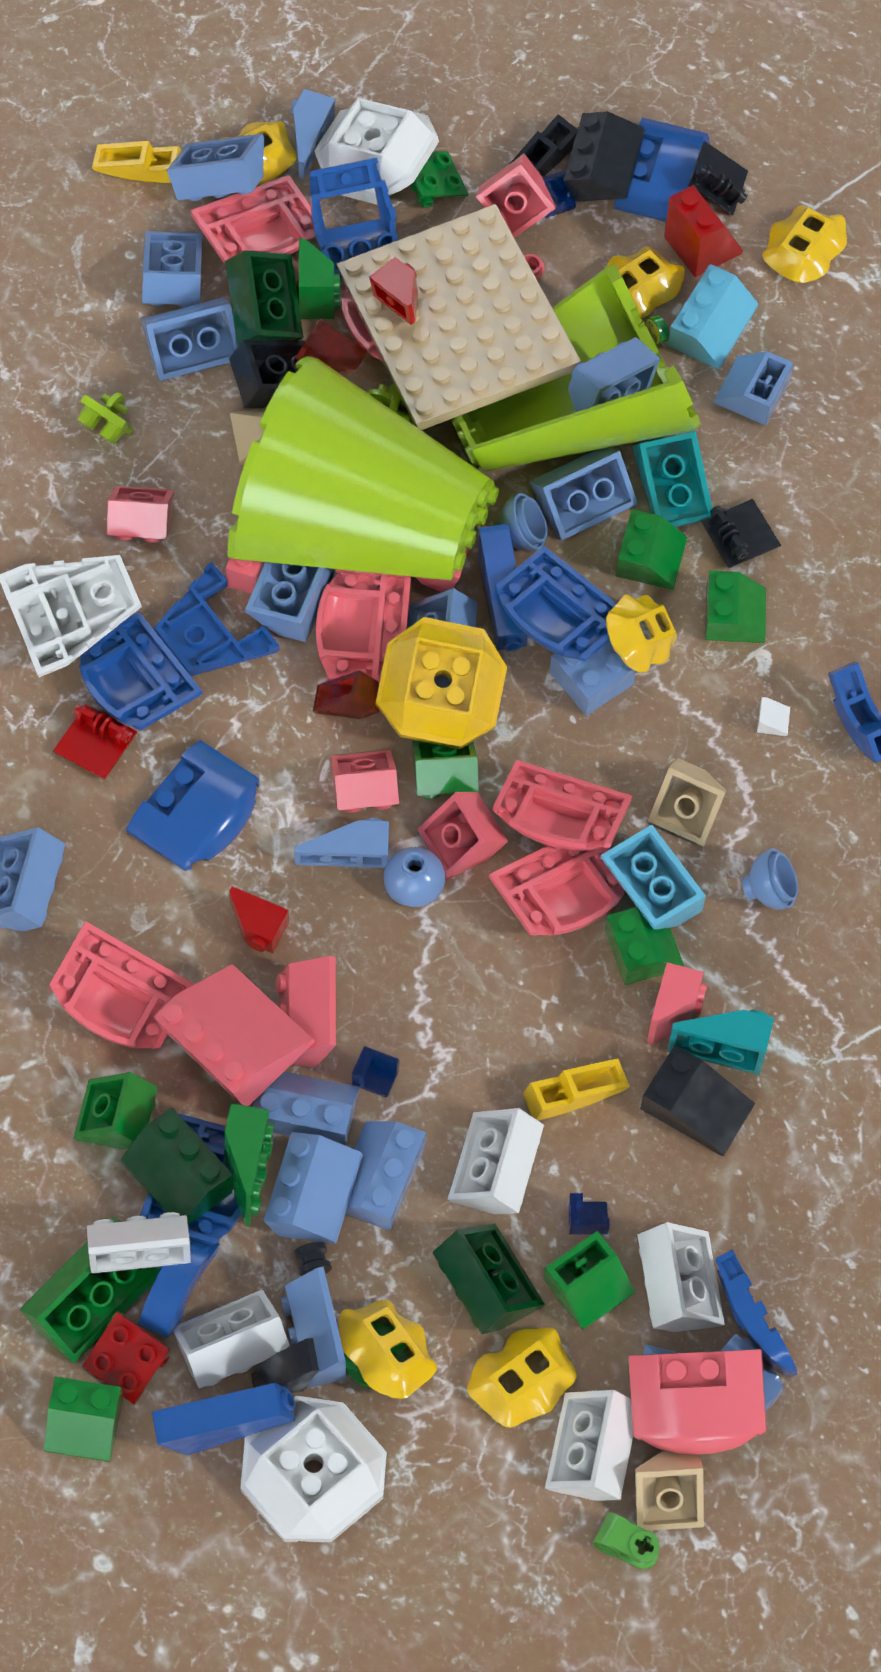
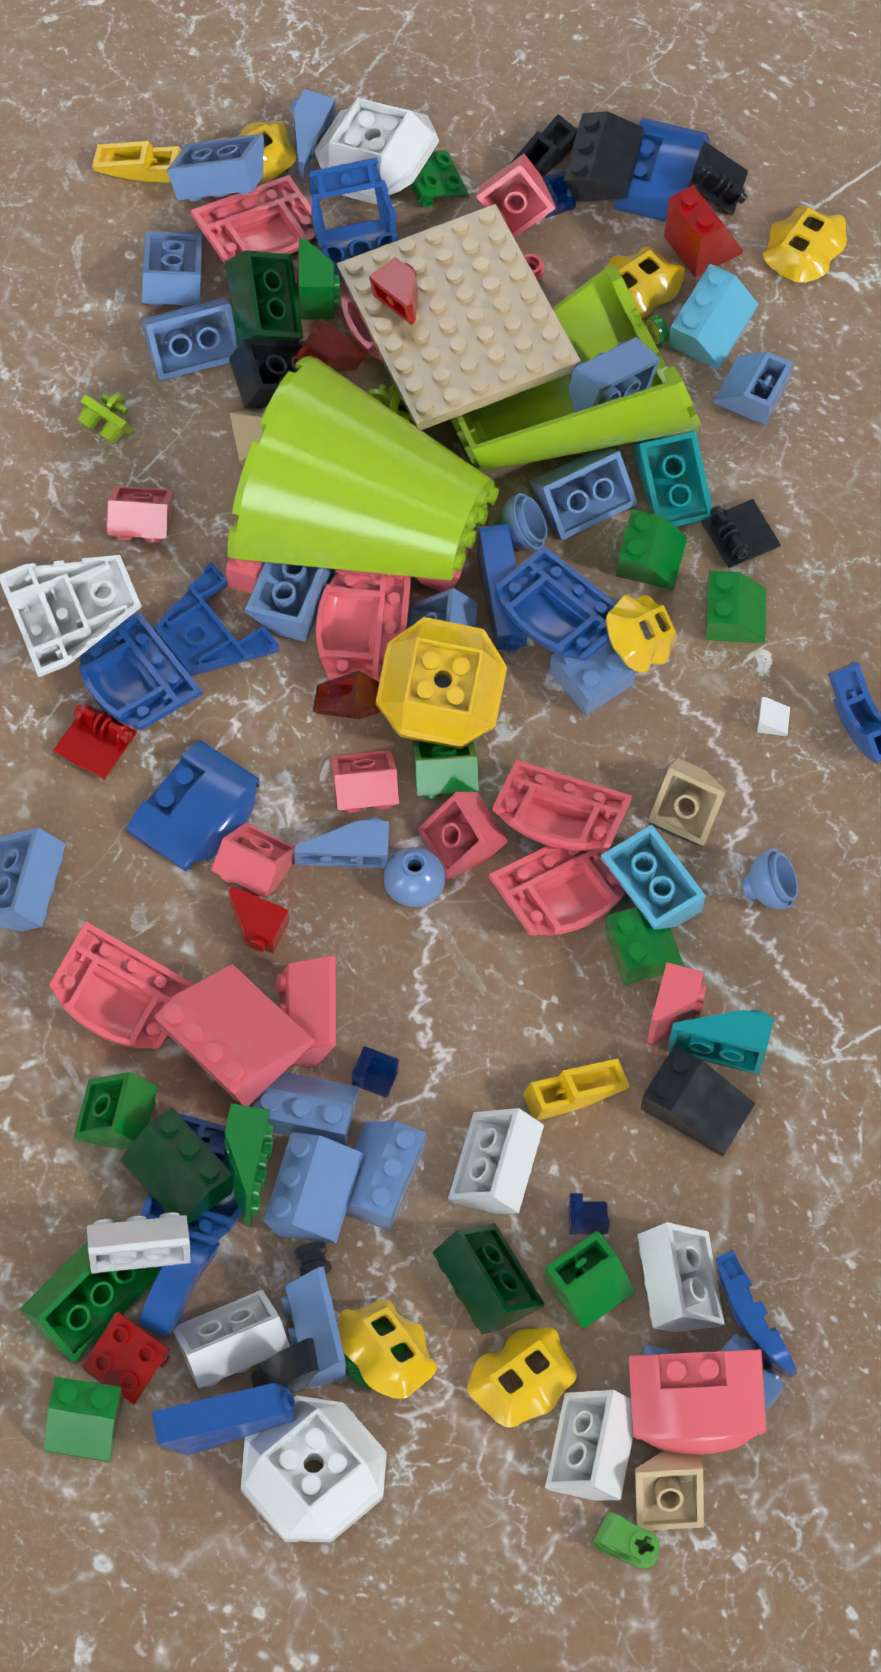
(253, 860): none -> coral slope

